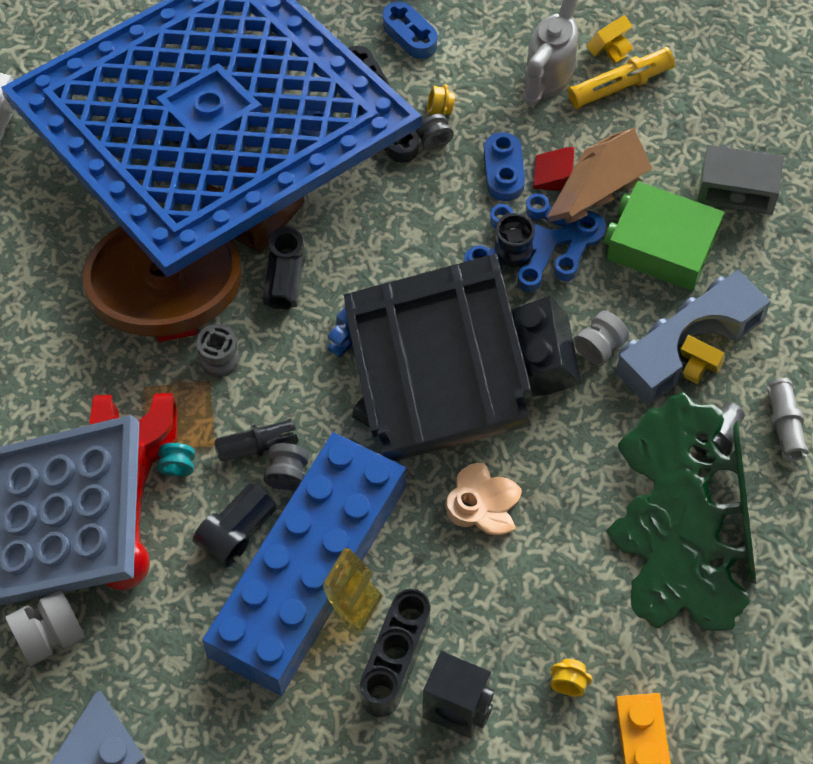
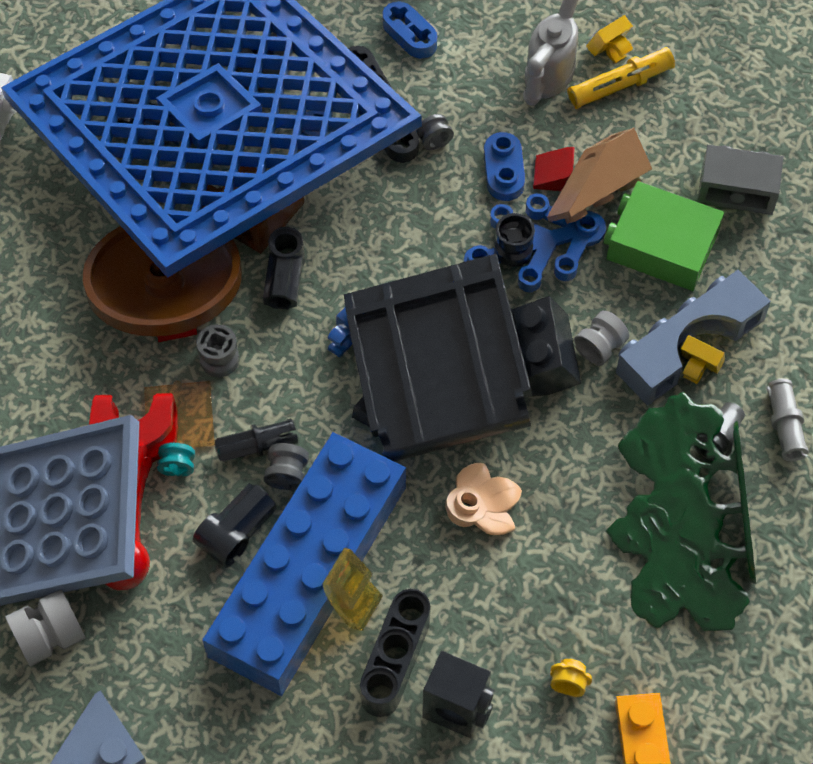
(440, 101): yellow plate -> none

